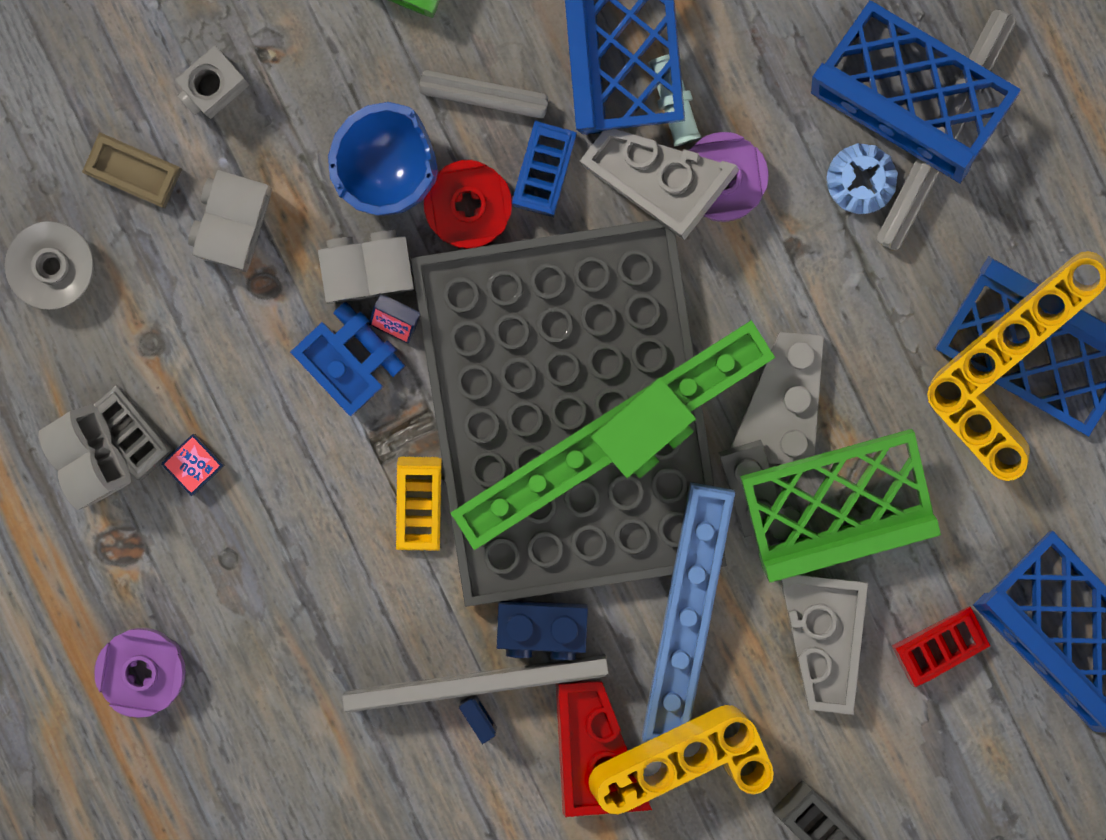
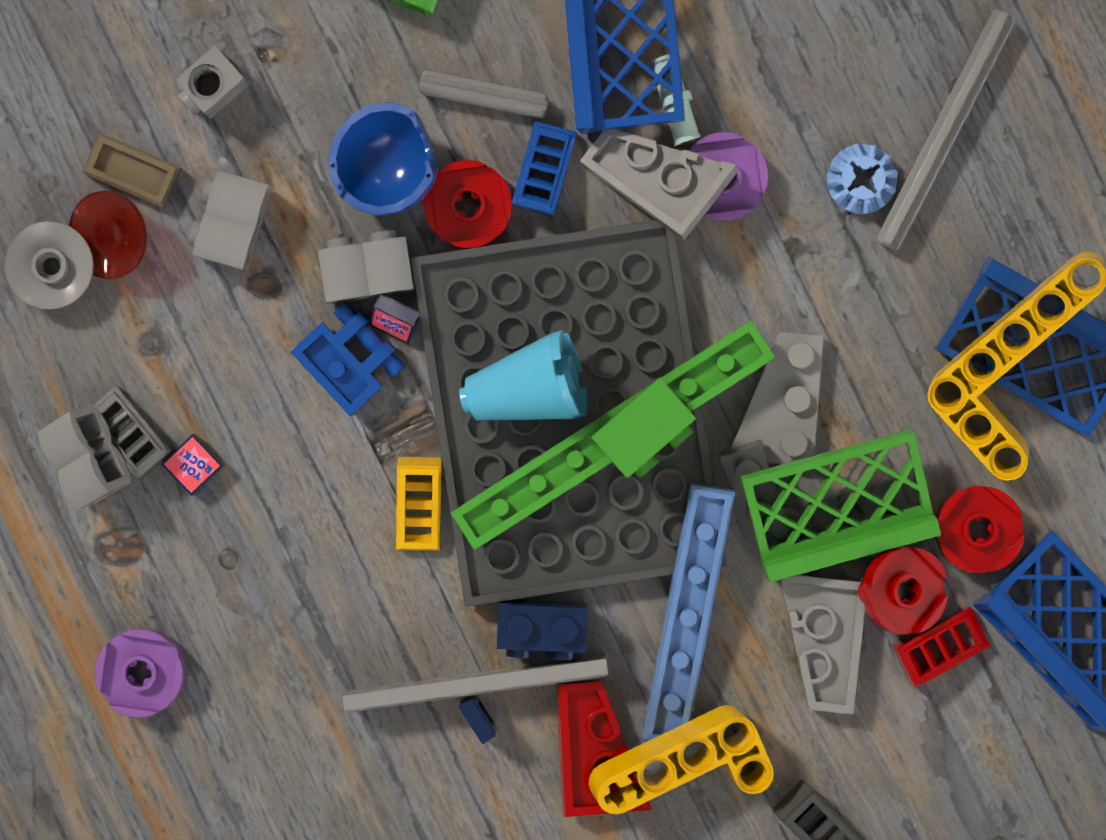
(95, 220): none -> clear red dish
(529, 384): none -> medium azure cone
(881, 586): none -> red plate
(902, 125): blue fence -> none
(1004, 528): none -> red plate

